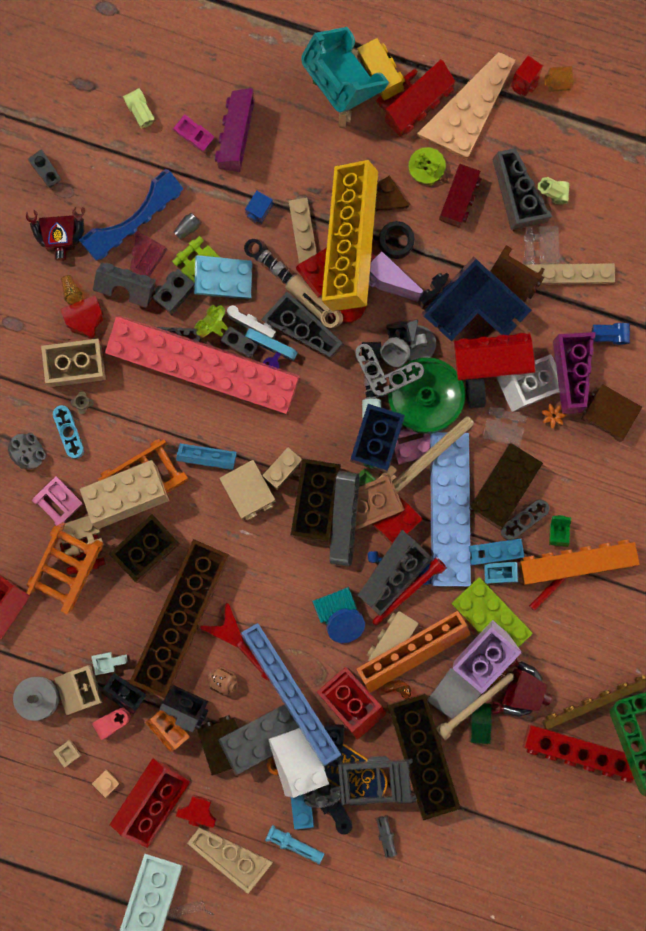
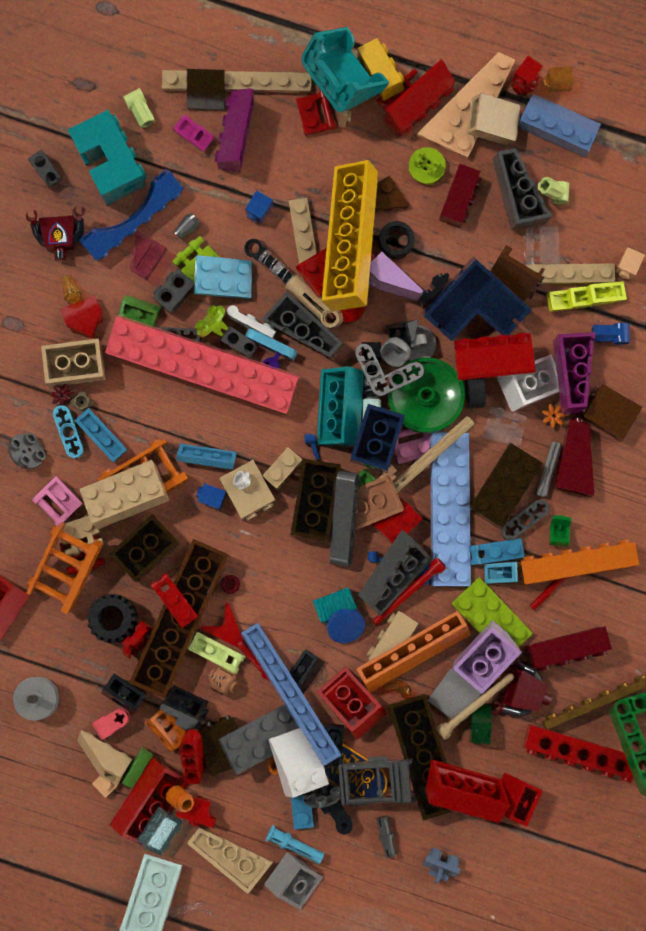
(61, 394): none -> dark red plant
(67, 753): tan plate -> none
(78, 689): tan slope -> none
(95, 618): none -> black tyre
(101, 435): none -> dark azure plate
(104, 137): none -> teal piece
(106, 662): light aqua plate -> none
(106, 760): none -> tan slope
(134, 644): none -> red plate
(137, 767): none -> bright green slope
(139, 286): dark grey arch -> none
(139, 310): none -> bright green slope
(159, 831): none -> clear light blue brick
(174, 600): none -> red plate
(179, 799): none -> orange brick
(192, 756): none -> red beam
(206, 89): none -> dark brown slope
(211, 496): none -> blue brick
(216, 652): none -> yellowish green plate
(230, 584): none -> dark red plate
(234, 80): none -> tan plate
(241, 480): none -> white plate
(293, 881): none -> light grey slope
(306, 670): none -> black slope
(310, 116): none -> red plate
(310, 439): none -> blue hand
(340, 406): none -> teal slope
(449, 868): none -> sand blue hips
(466, 791): none -> red slope
(493, 119): none -> tan brick
(522, 799): none -> red slope
(549, 469): none -> light grey axle
(559, 125): none -> medium blue slope
(568, 647): none -> dark red brick
(575, 461): none -> dark red slope
(586, 296): none -> neon yellow slope
(629, 263): none -> light nougat brick

